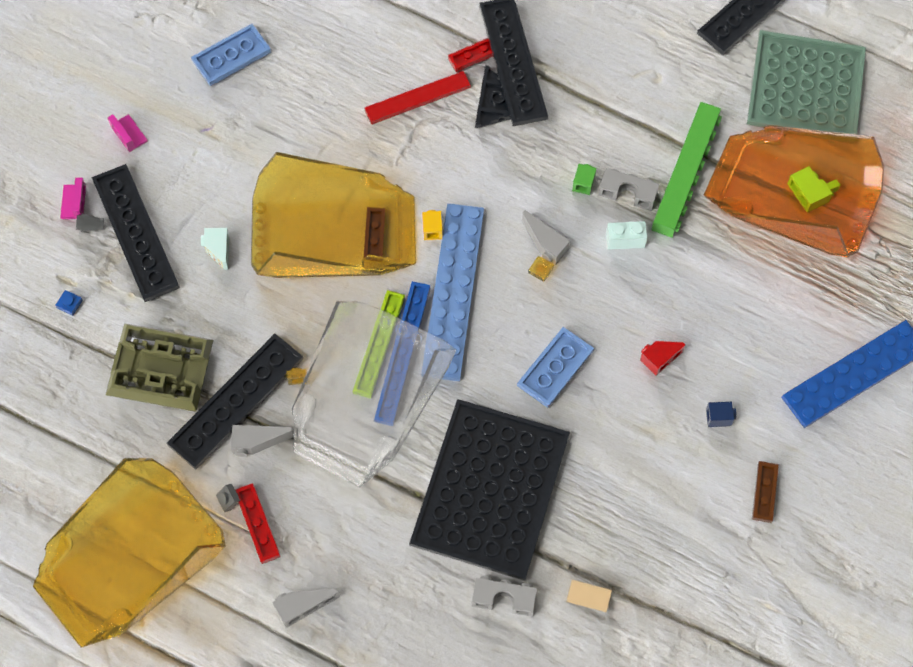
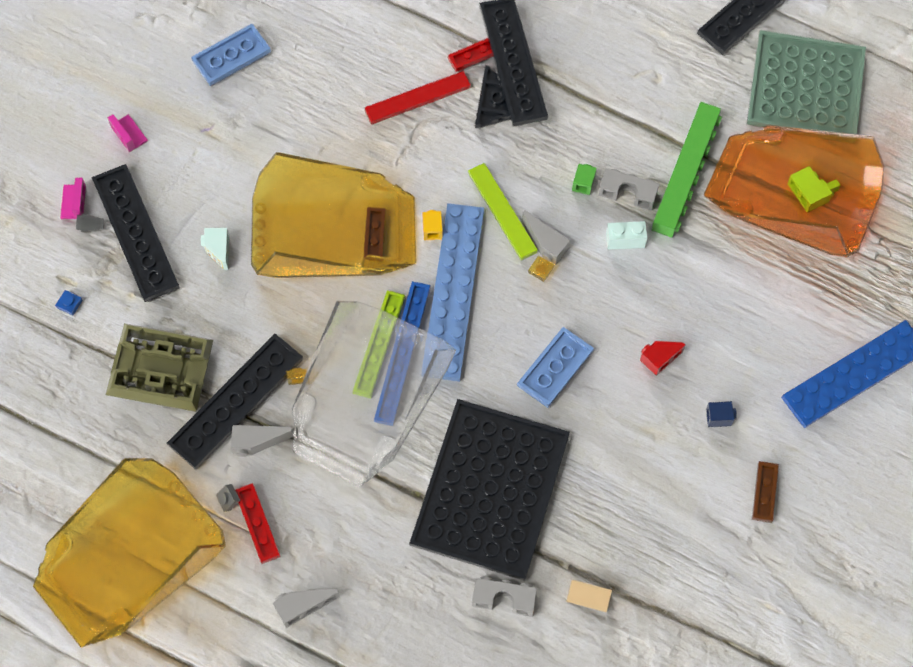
(502, 211): none -> lime tile

